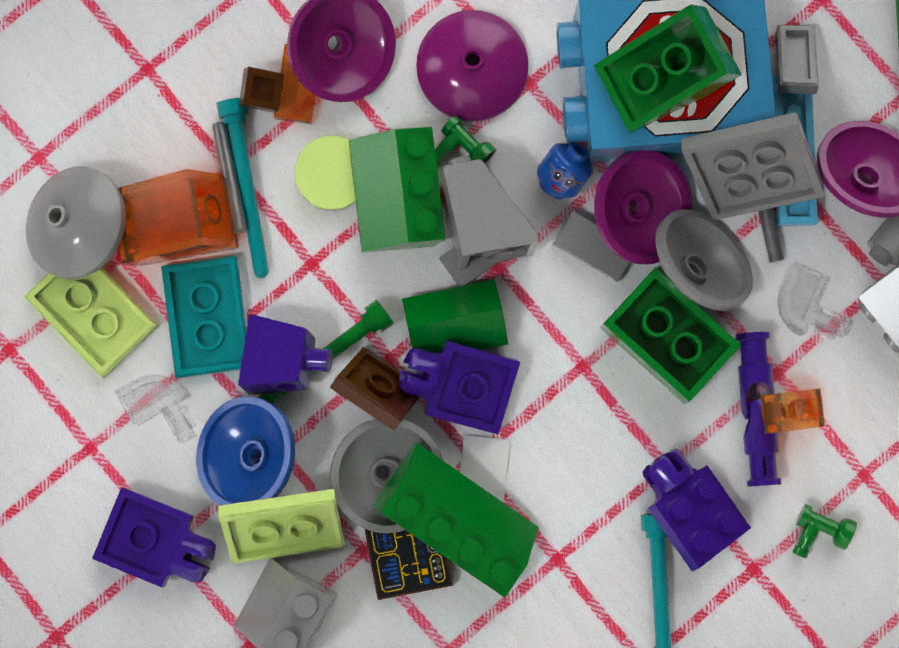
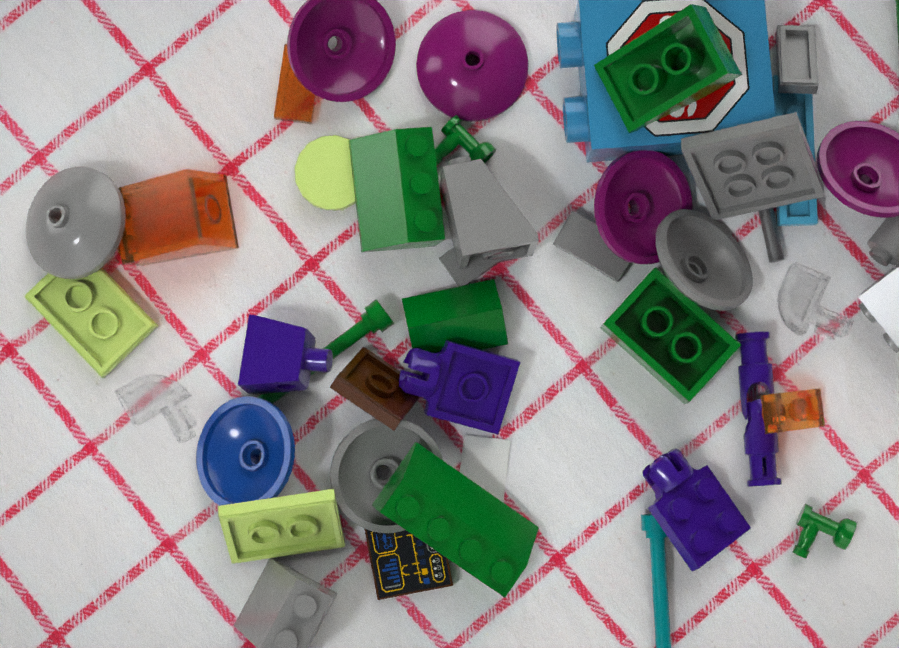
(152, 541): dark purple plate -> none
(205, 316): teal tile -> none
(229, 177): flat silver bar -> none
(234, 117): teal piece -> none
(261, 89): reddish brown tile -> none
(564, 170): blue head -> none

